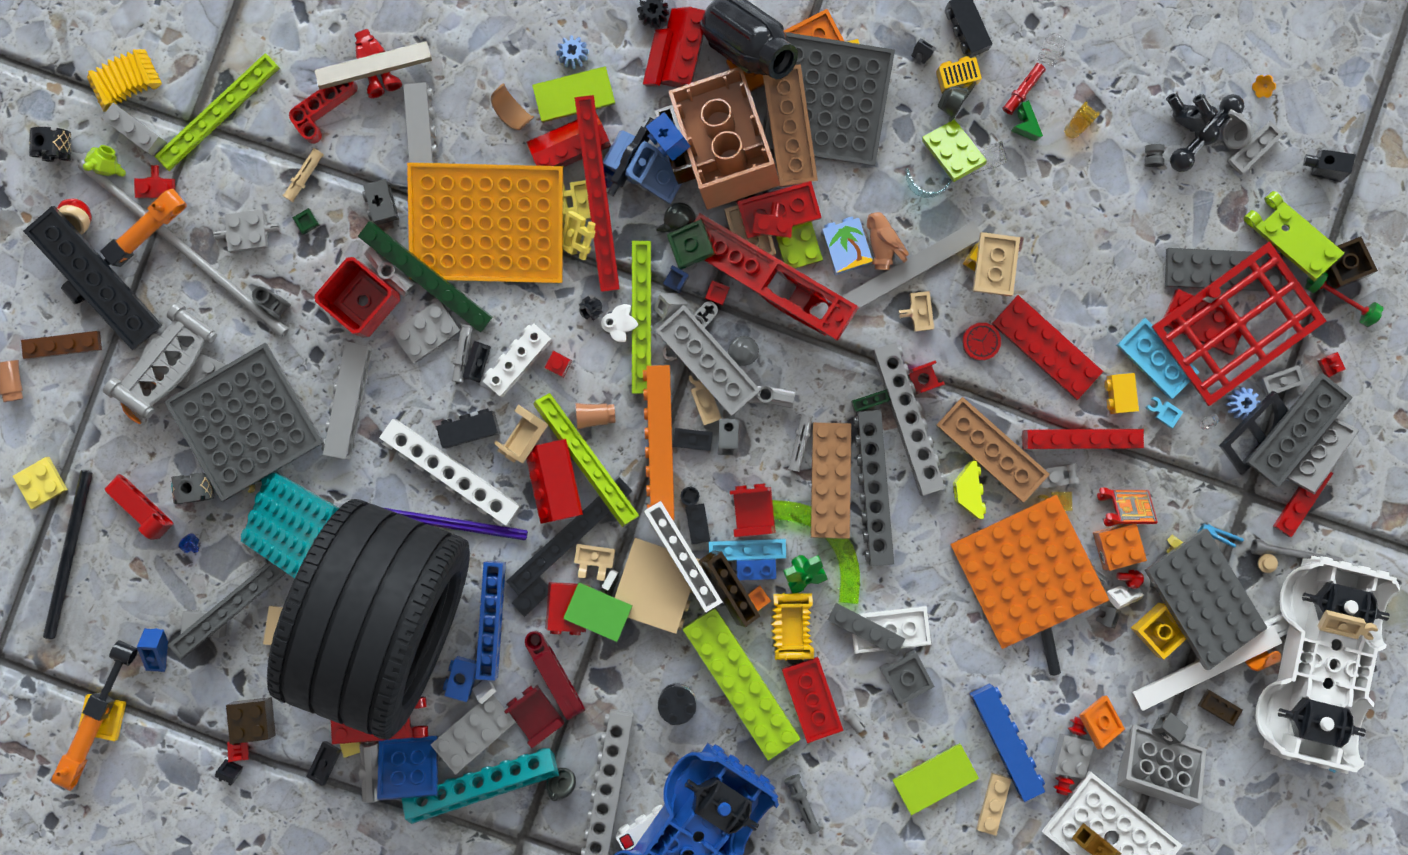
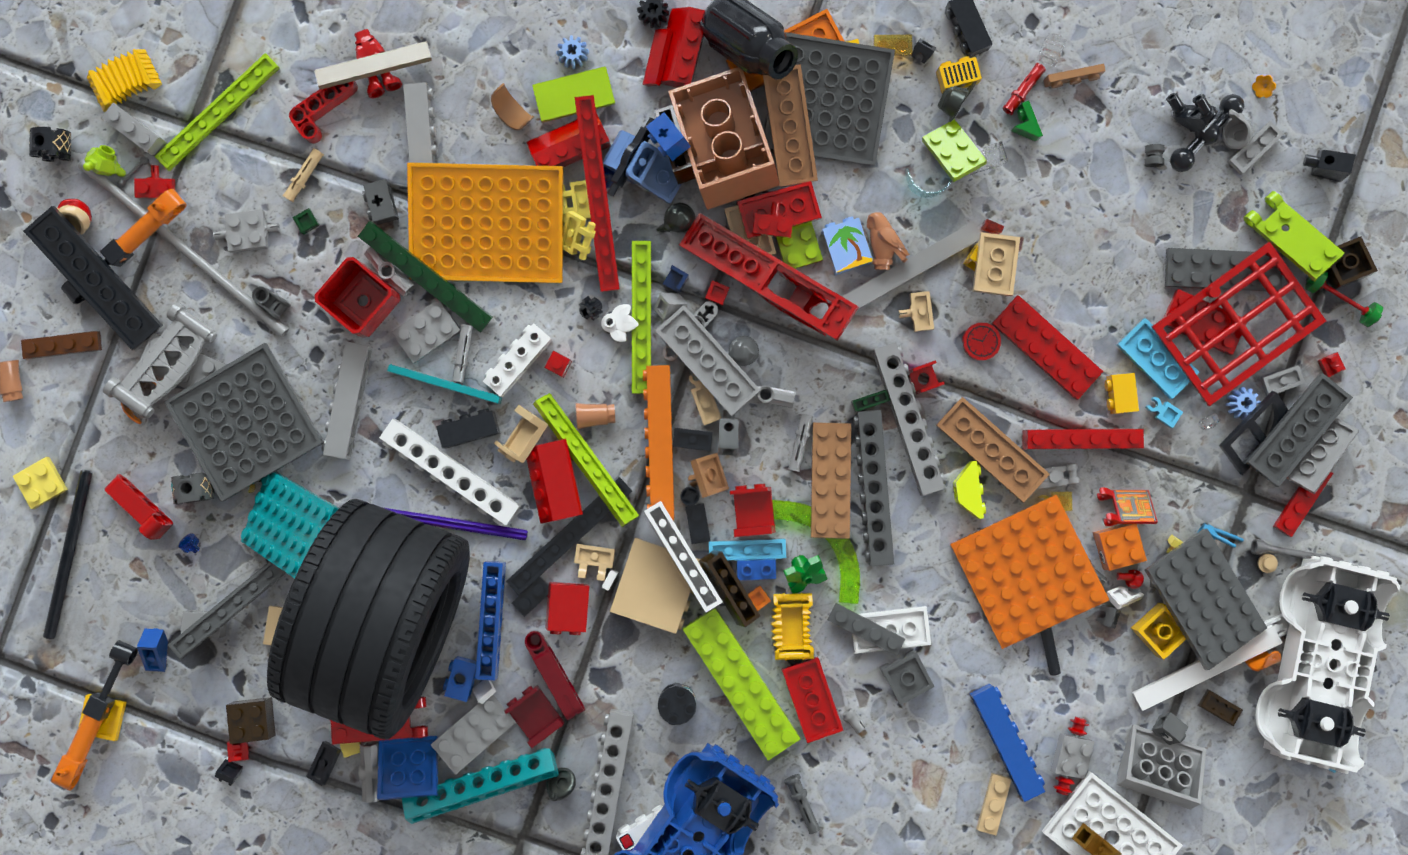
(143, 160): none -> dark grey hinge
(444, 383): none -> teal tile
(476, 361): black plate -> none
(598, 612): bright green tile -> none
(690, 244): dark green plate -> none
(708, 475): none -> medium nougat tile
(901, 43): none -> clear yellow plate
(935, 779): lime tile -> none
(992, 227): none -> clear red tile
(1074, 76): none -> medium nougat plate
(1083, 118): clear yellow piece -> none
(1102, 722): orange tile -> none
(1346, 625): tan plate -> none

